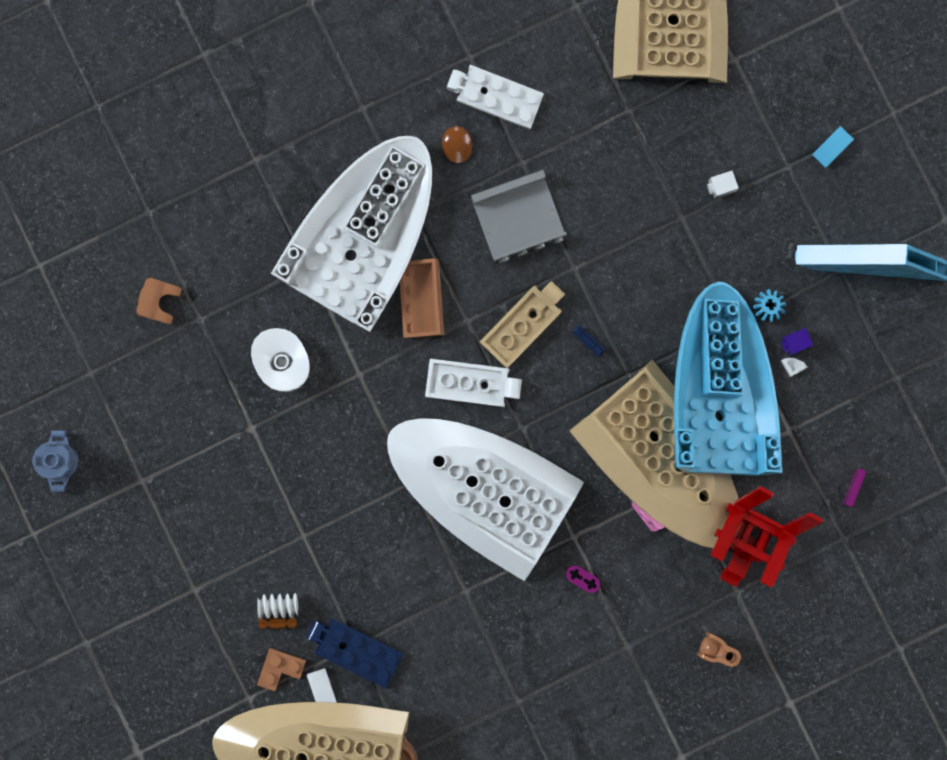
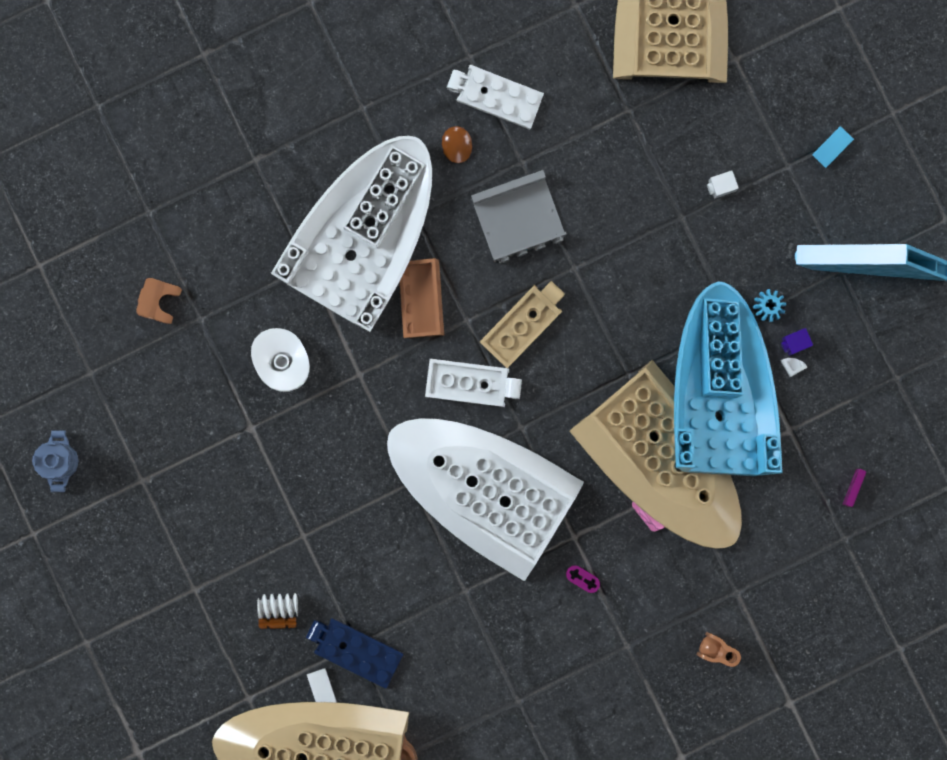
(276, 664): nougat plate -> none
(589, 341): dark blue axle -> none
(749, 548): red piece -> none

